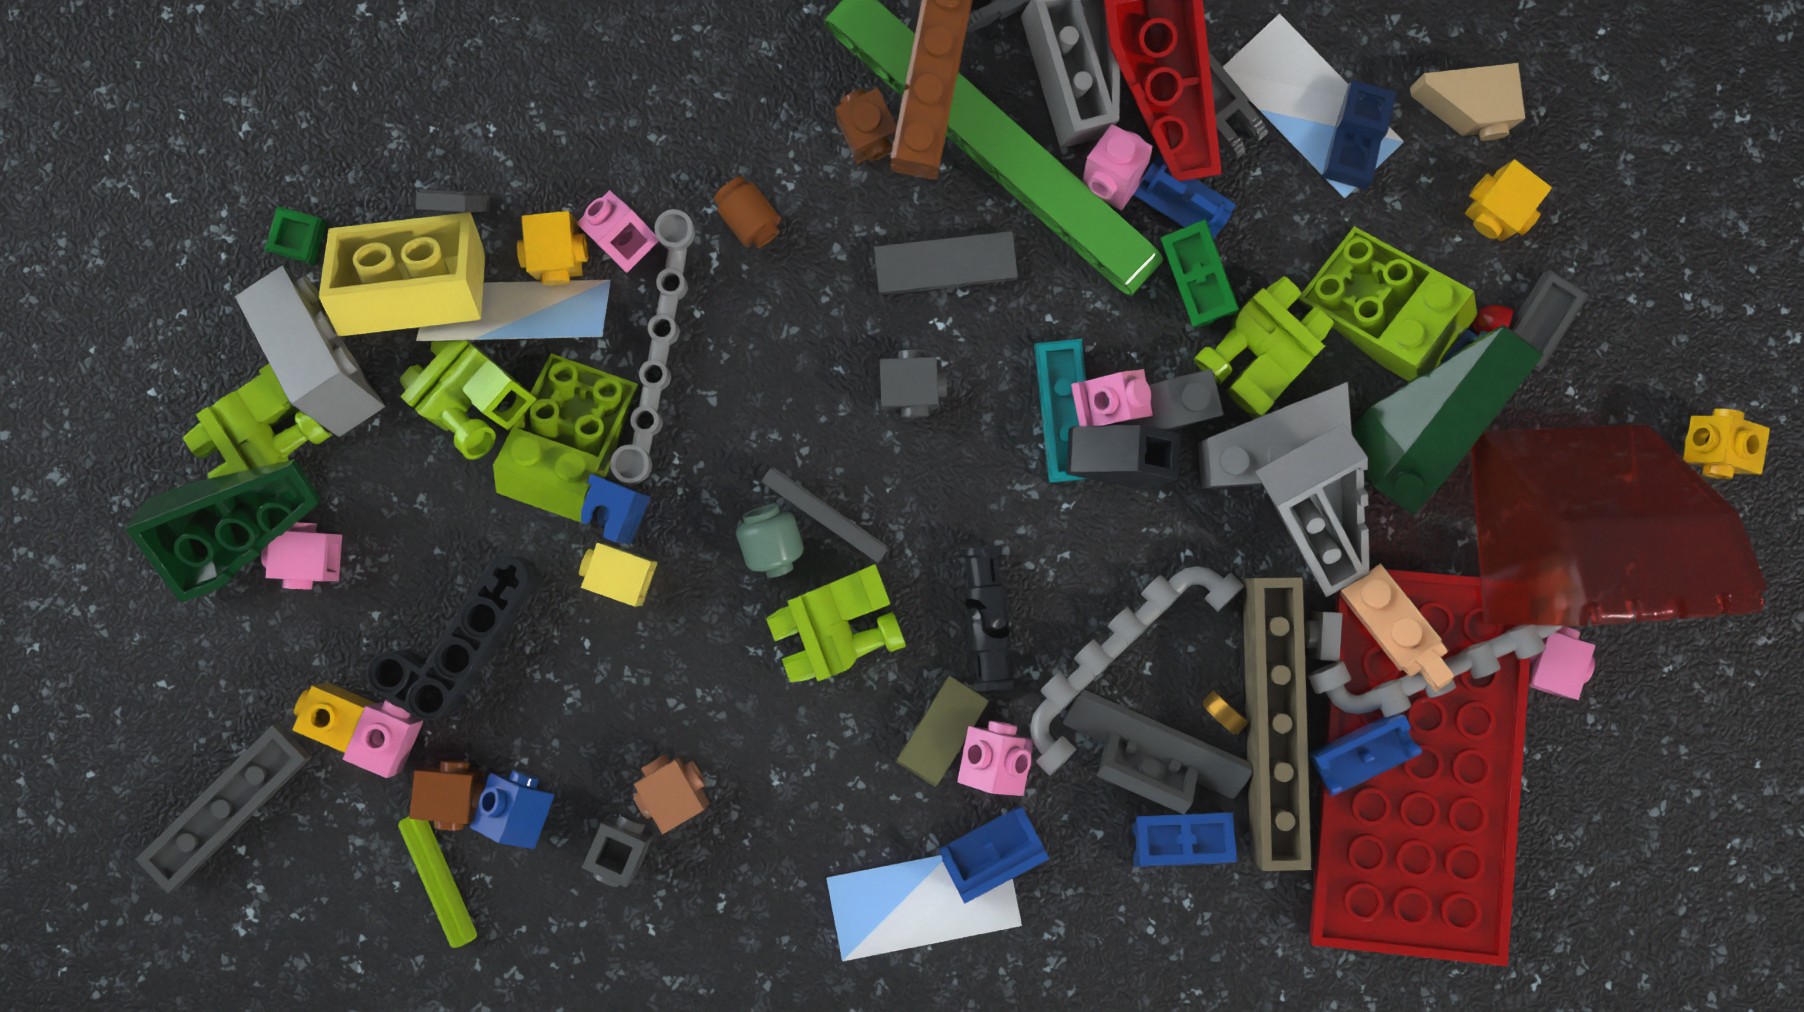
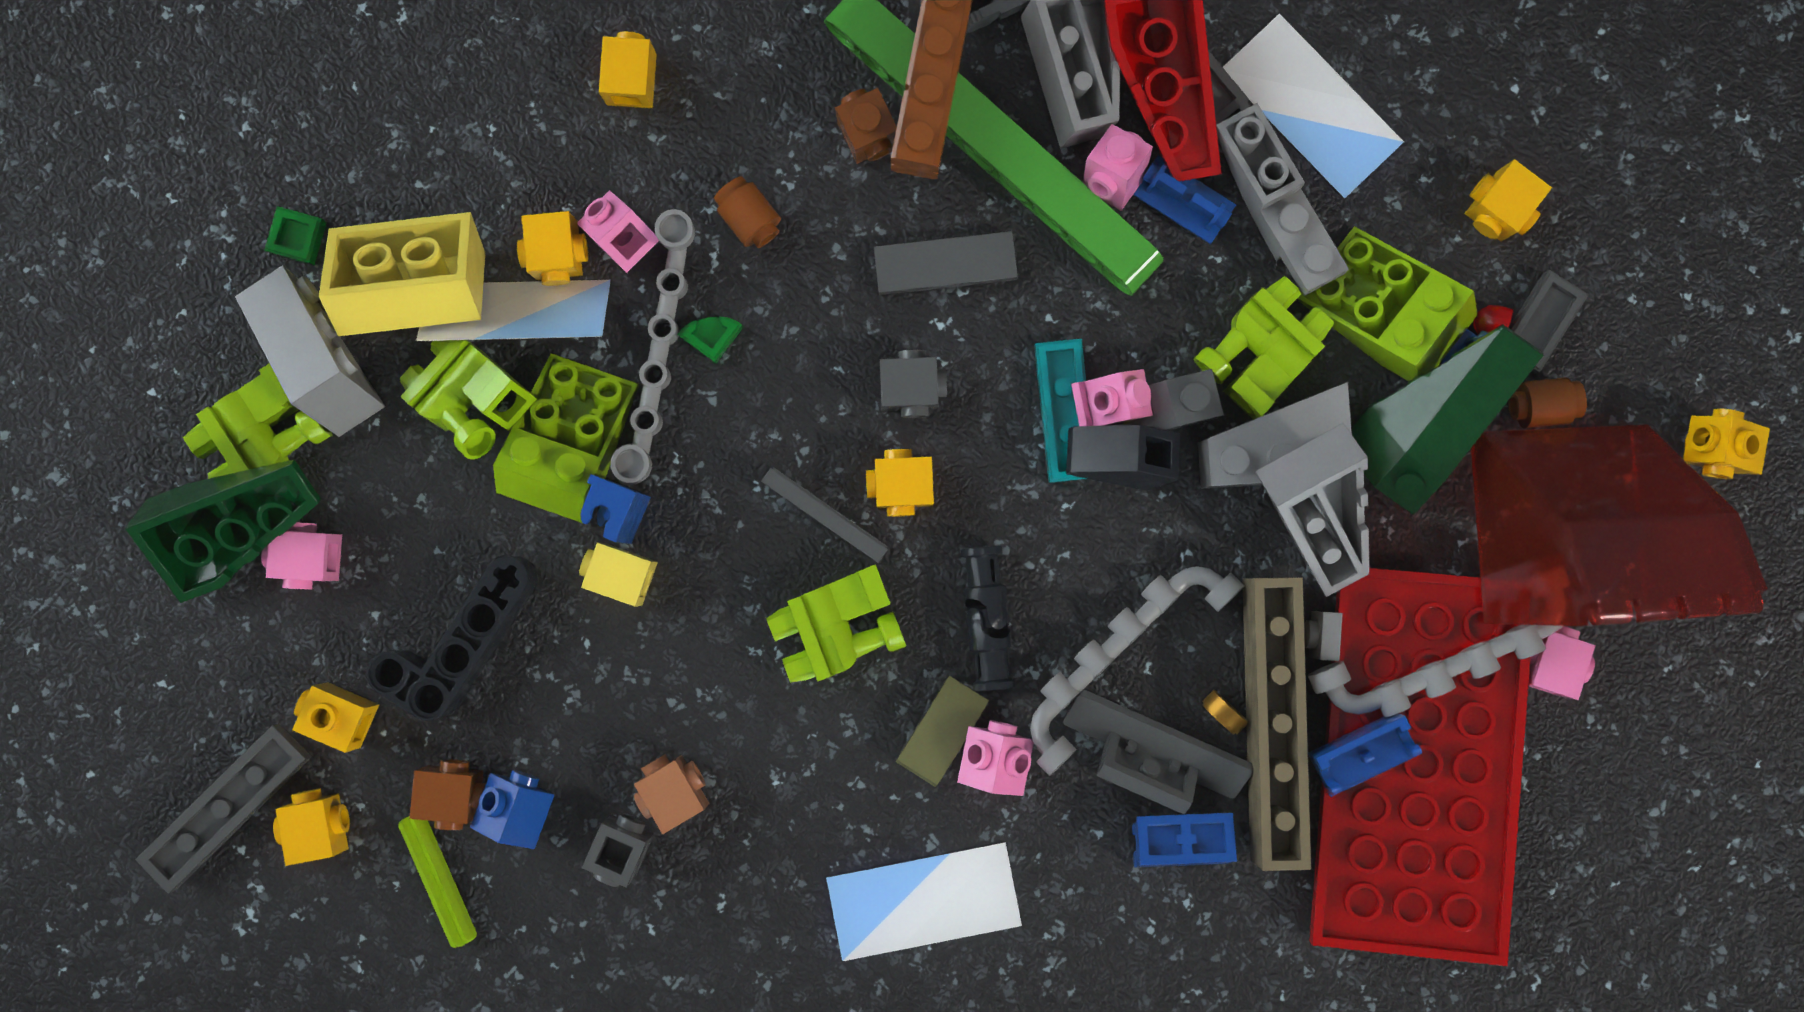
(311, 827): none -> yellow brick
(383, 739): bright pink brick -> none
(452, 201): dark grey tile -> none
(627, 70): none -> yellow brick
(711, 335): none -> green tile
(769, 540): sand green head -> none
(901, 482): none -> yellow brick
(993, 854): blue hinge -> none
(1200, 274): green hinge -> none
(1276, 201): none -> light grey slope
(1358, 134): dark blue slope -> none
(1398, 627): light nougat hinge -> none
(1474, 99): tan slope -> none
(1548, 402): none -> dark orange brick

